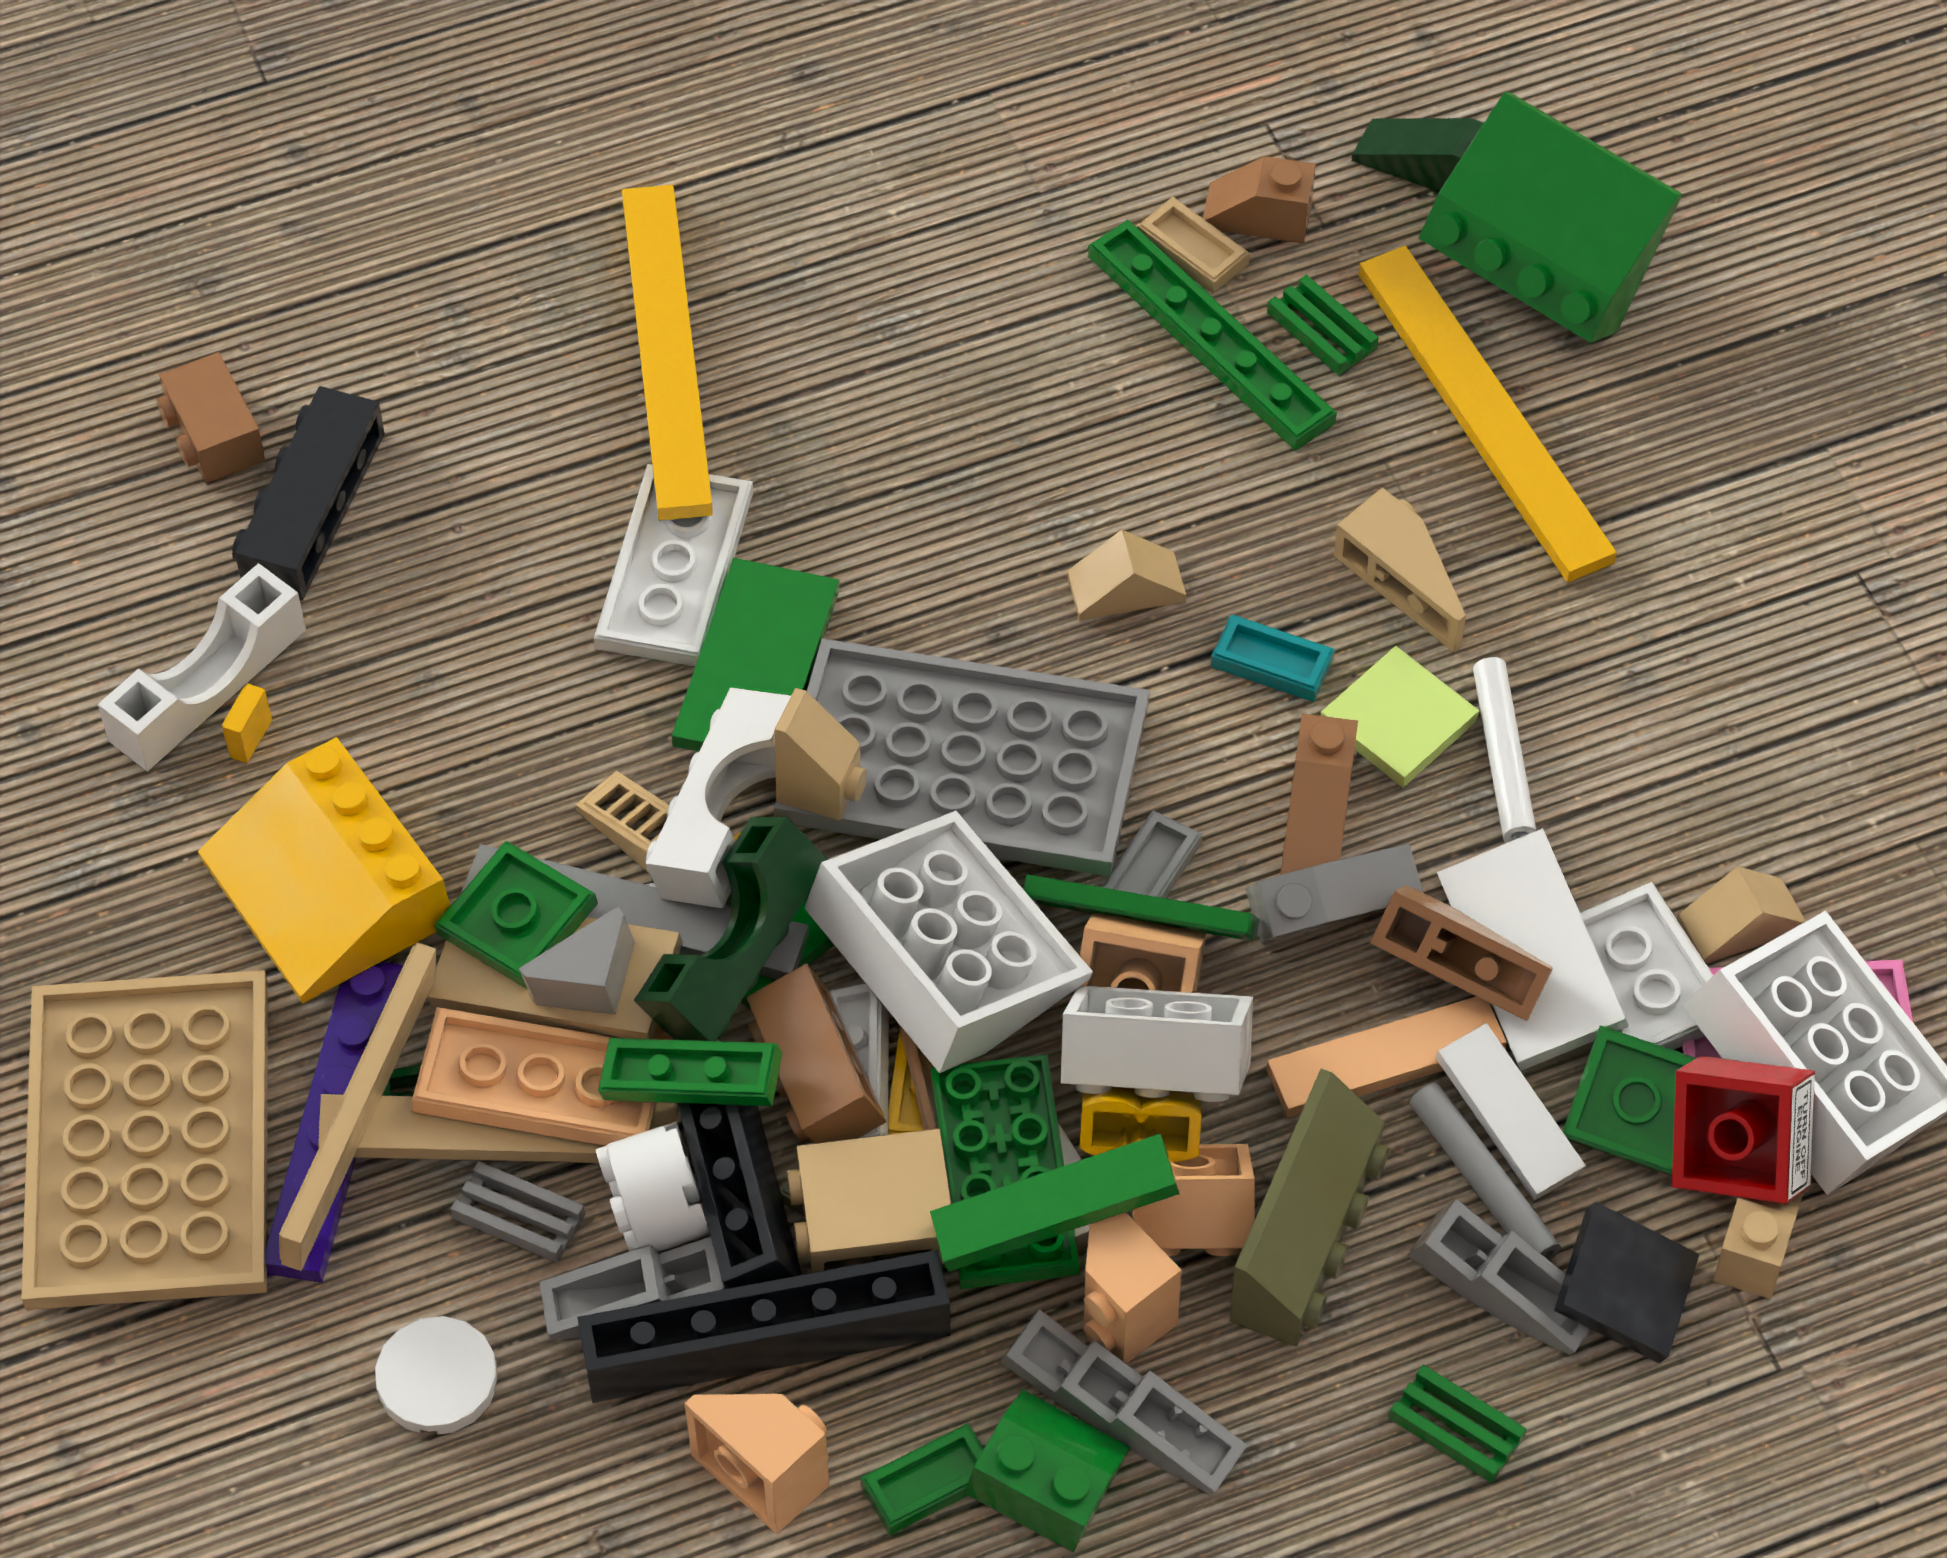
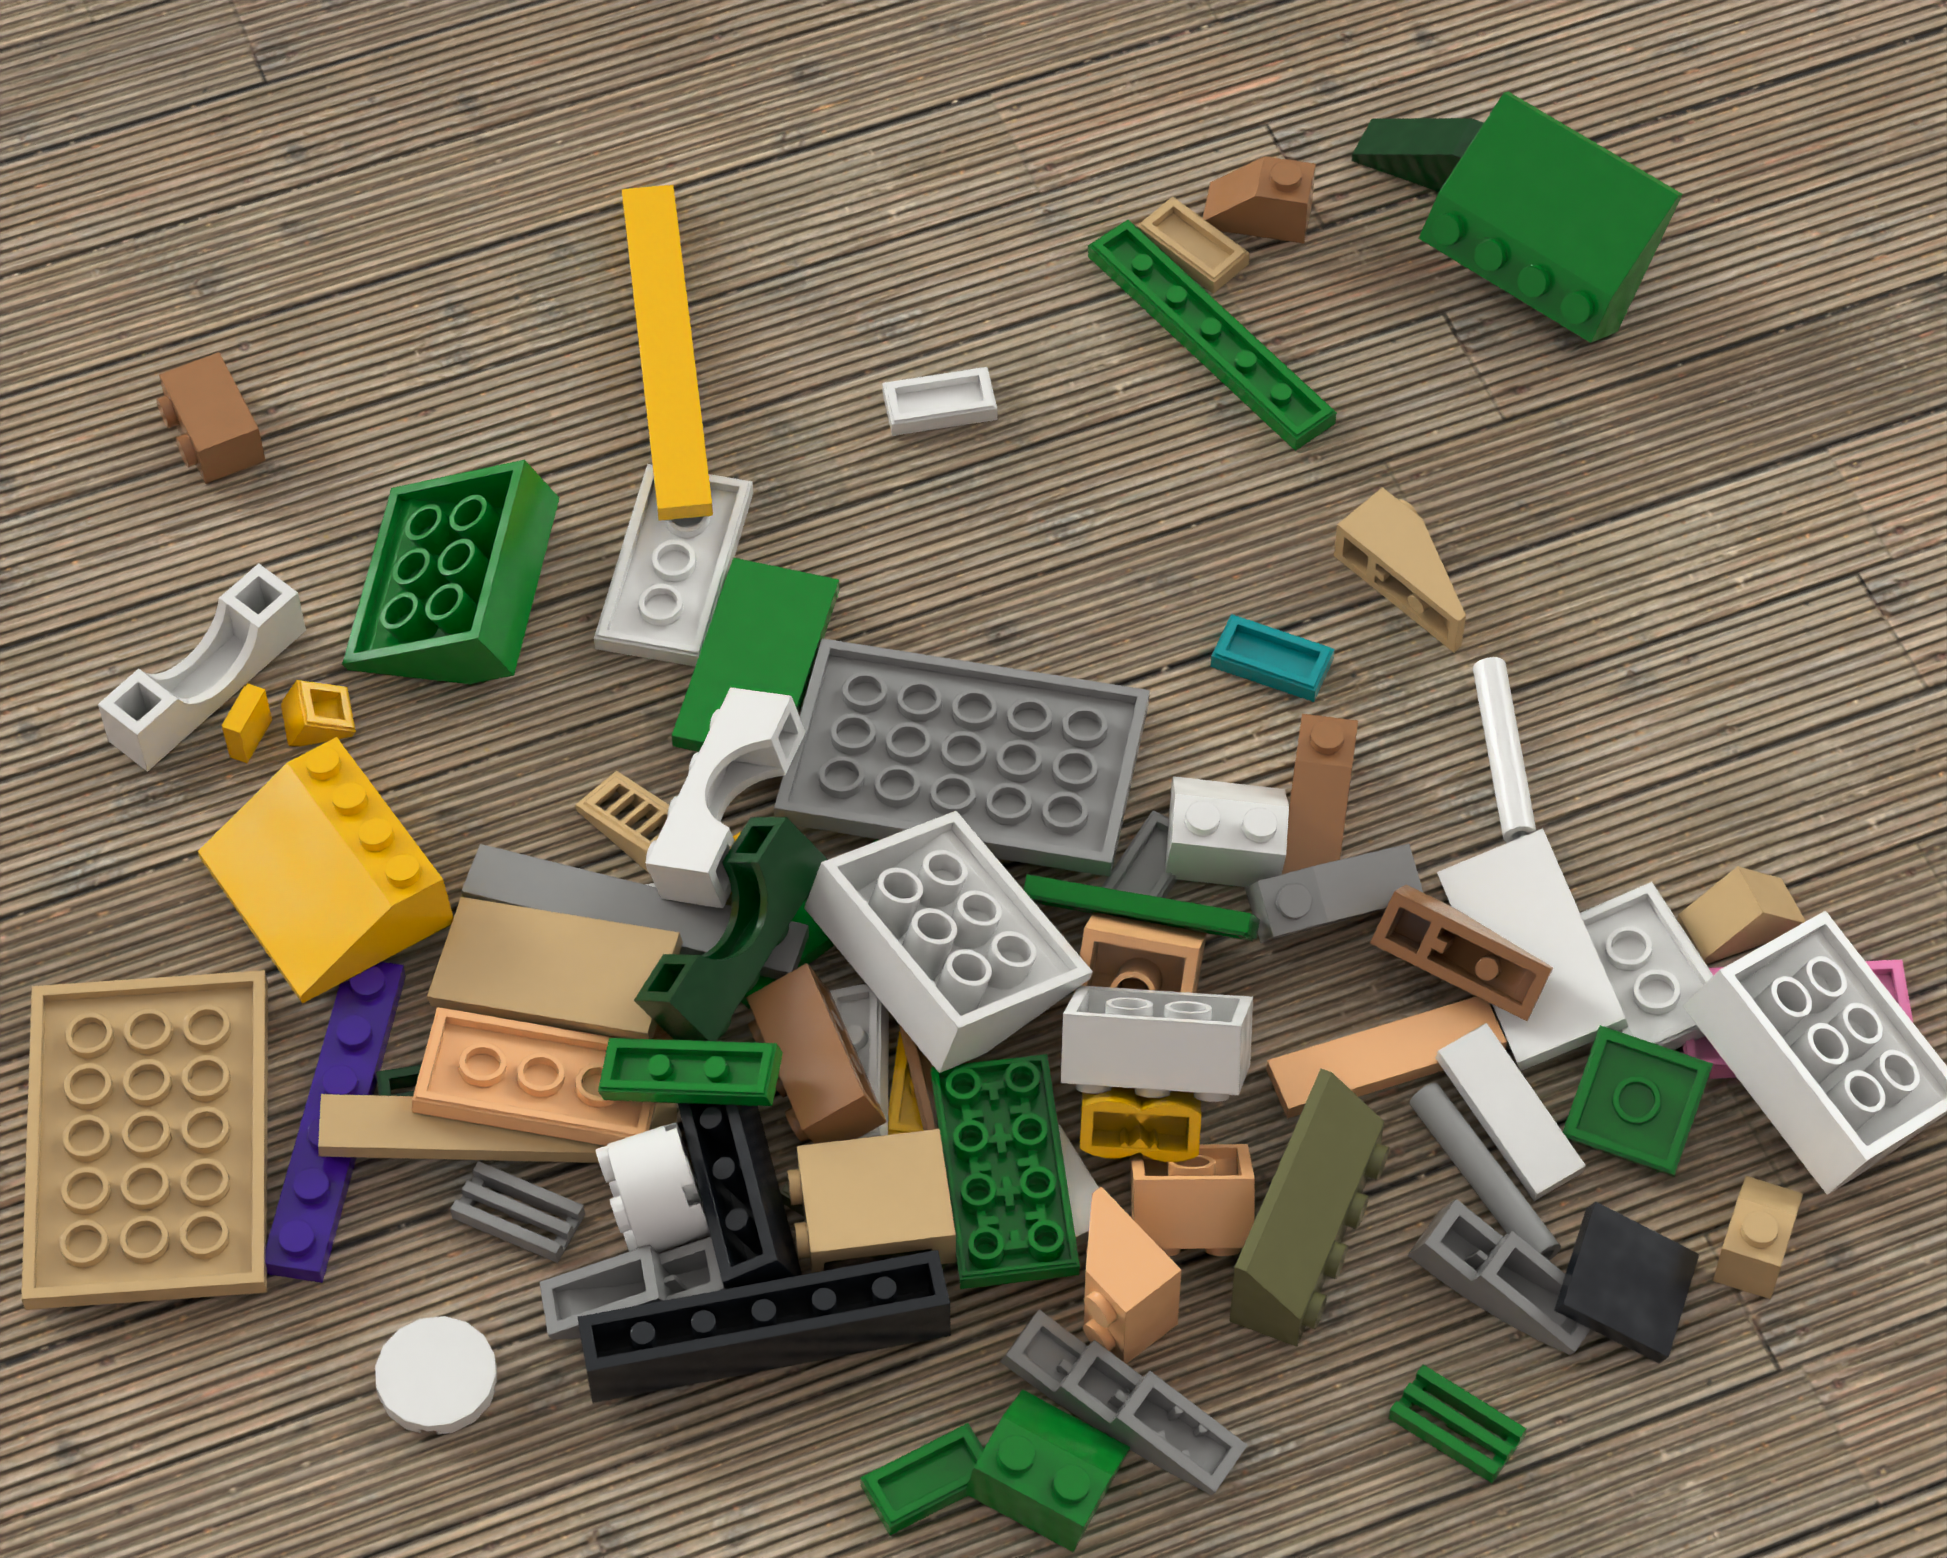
(311, 488): black brick -> none
(316, 713): none -> yellow slope
(357, 1107): tan tile -> none
(454, 576): none -> green slope
(515, 911): green tile -> none
(585, 968): light grey slope -> none
(761, 1451): light nougat slope -> none
(816, 759): tan slope -> none
(939, 401): none -> white tile
(1054, 1202): green tile -> none
(1125, 577): tan slope -> none
(1226, 832): none -> white slope
(1329, 320): green tile -> none
(1402, 715): yellowish green tile -> none
(1487, 414): yellow tile -> none
(1743, 1129): red brick -> none

